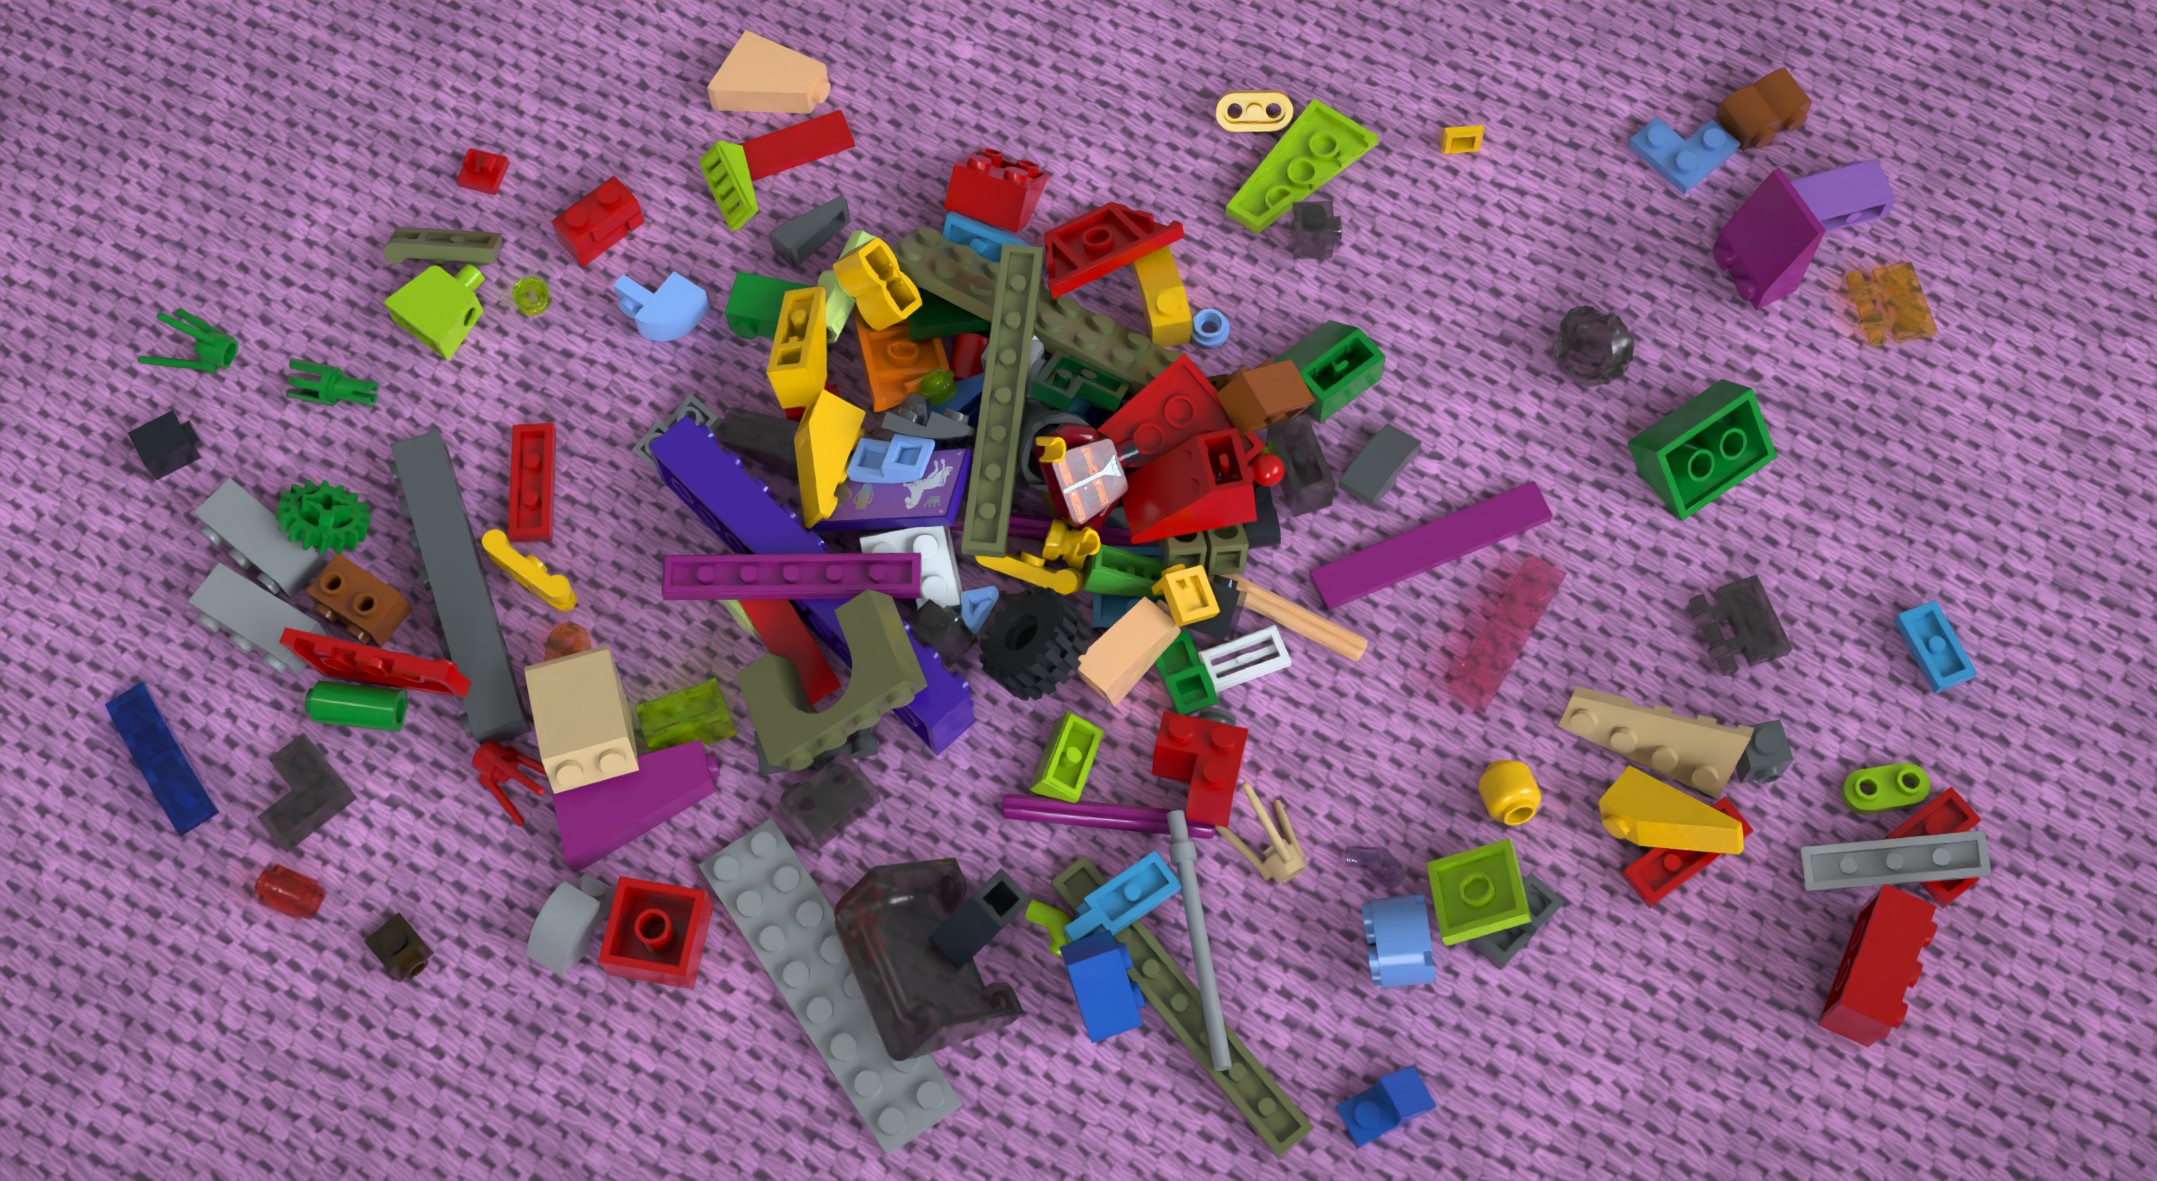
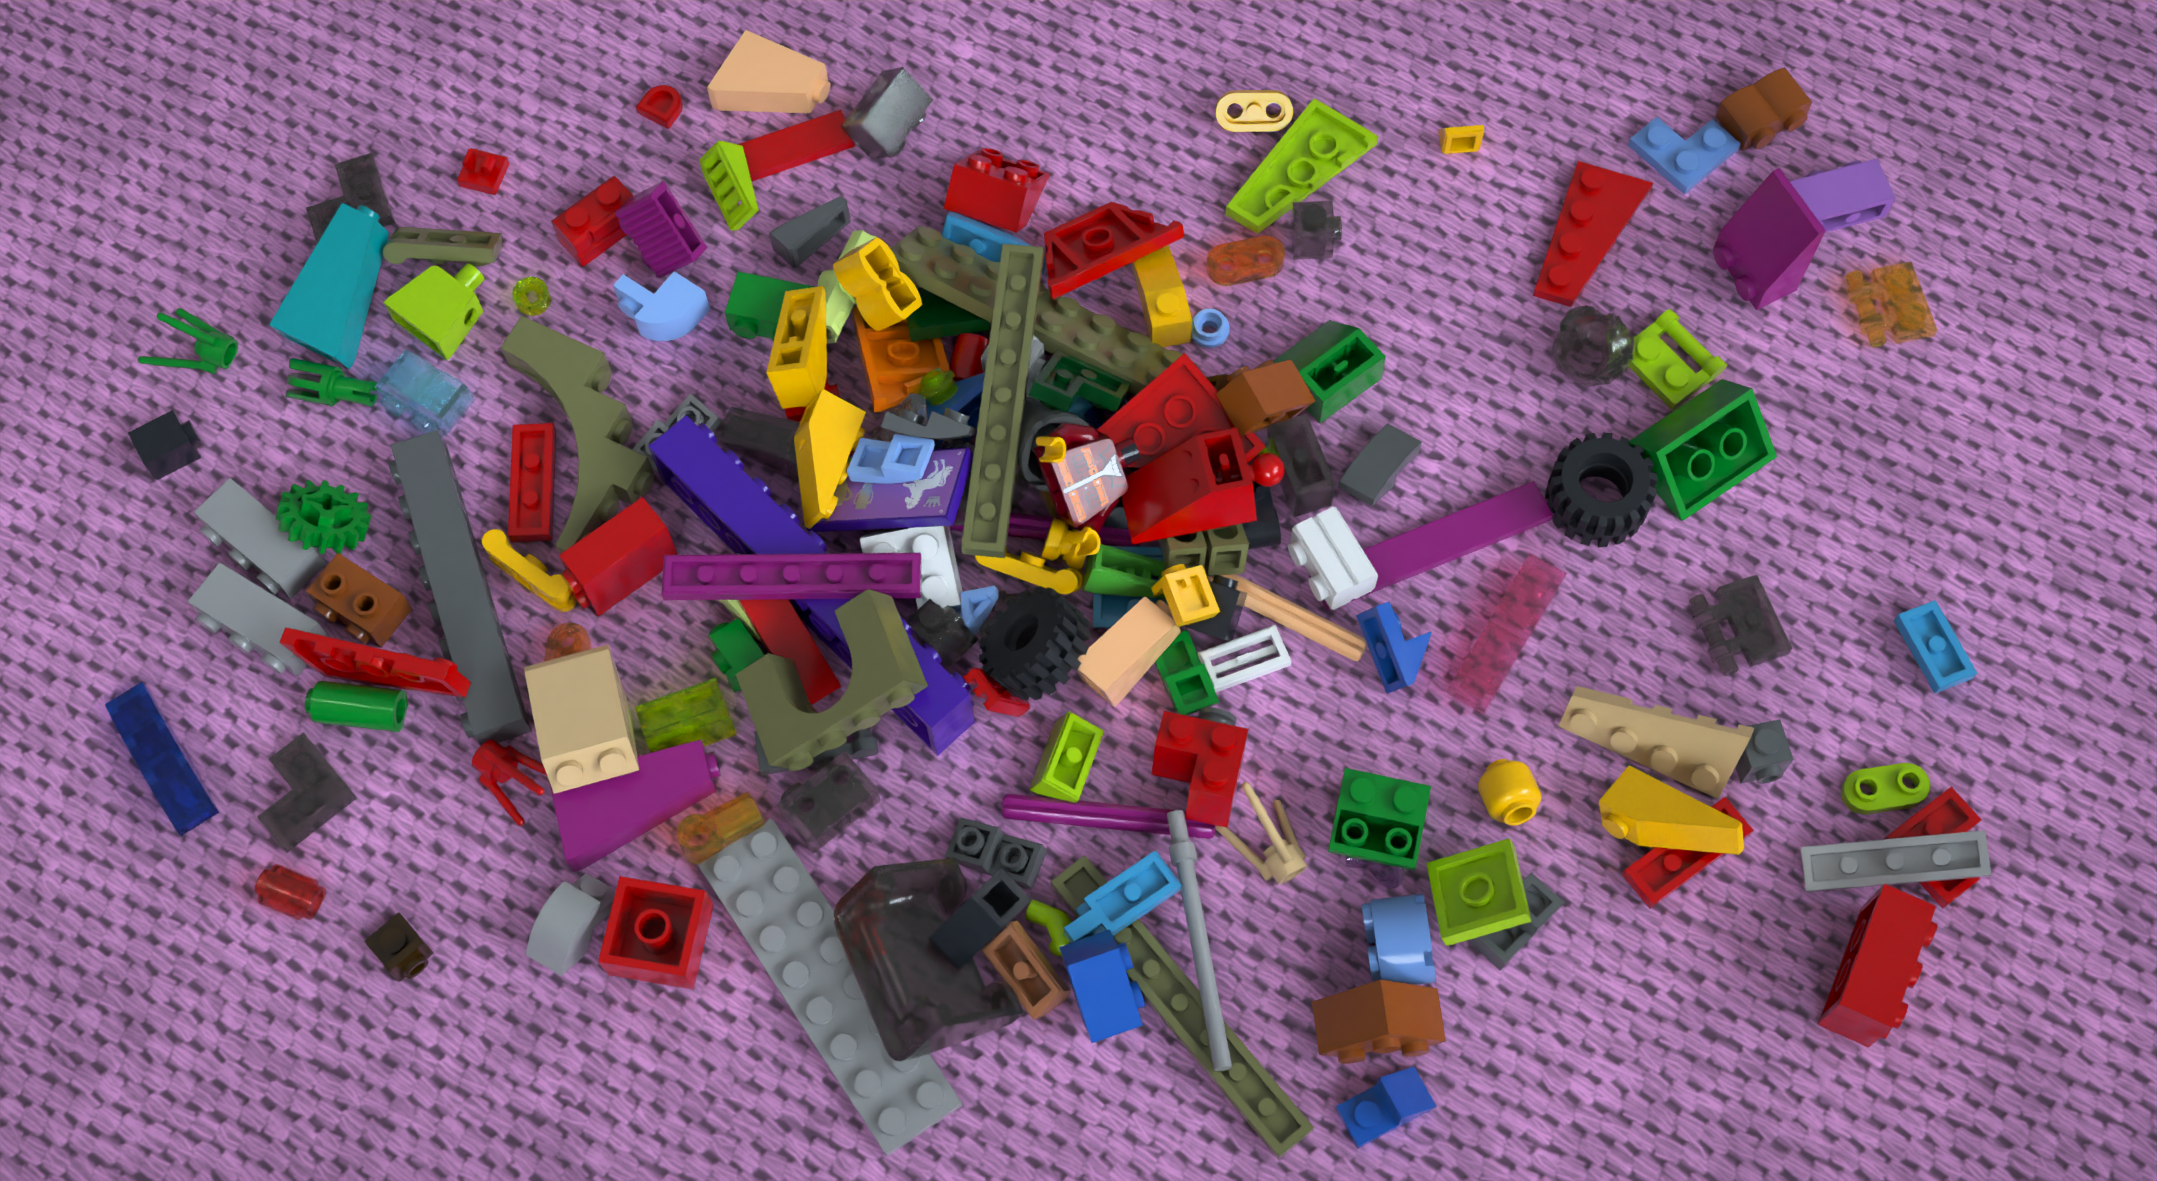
(335, 287): none -> teal slope
(361, 186): none -> clear smoke plate
(424, 393): none -> clear light blue brick
(576, 378): none -> olive arch
(617, 557): none -> red brick
(660, 230): none -> magenta brick
(661, 105): none -> red tile
(722, 825): none -> clear yellow piece
(733, 650): none -> green brick
(887, 113): none -> clear smoke brick
(989, 849): none -> dark grey slope
(997, 698): none -> red tile
(1026, 970): none -> nougat brick
(1243, 258): none -> clear orange plate
(1332, 559): none -> white brick
(1378, 1019): none -> dark orange brick
(1379, 819): none -> green slope
(1393, 656): none -> blue slope
(1588, 226): none -> red wing
(1594, 518): none -> black tyre
(1664, 370): none -> lime plate

